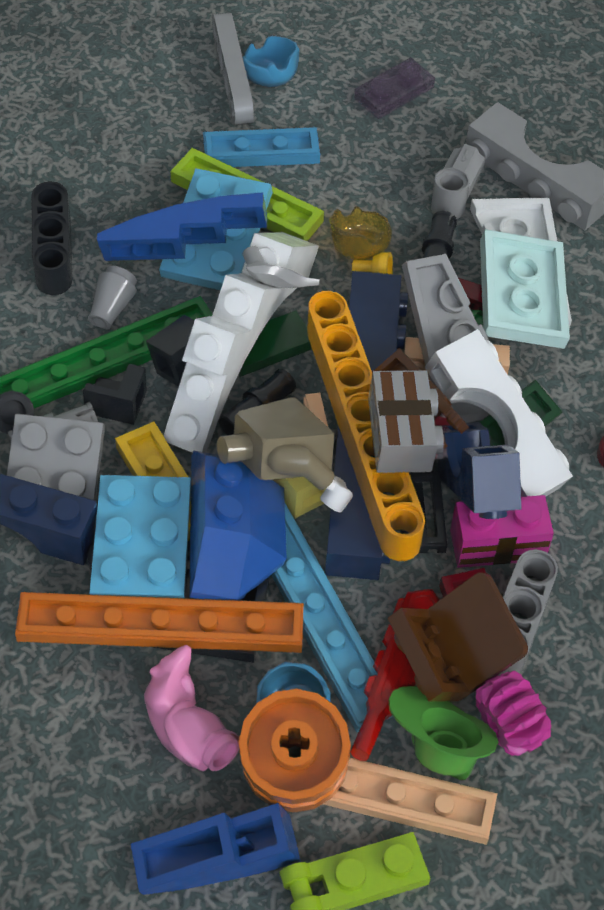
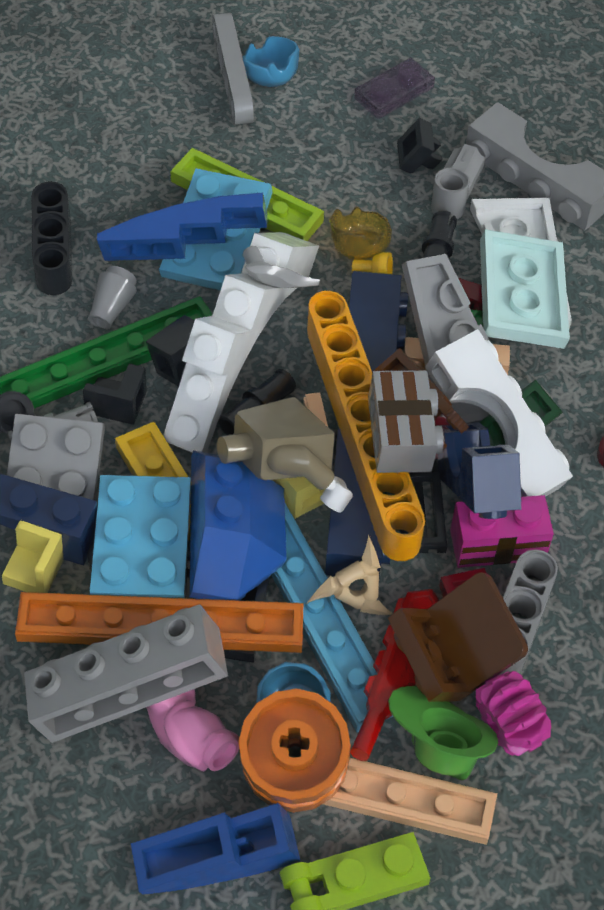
(34, 559): none -> light yellow panel
(125, 673): none -> light grey brick
(263, 146): dark azure tile -> none
(278, 341): dark green tile -> none
(367, 597): none -> tan piece
(417, 147): none -> black tile

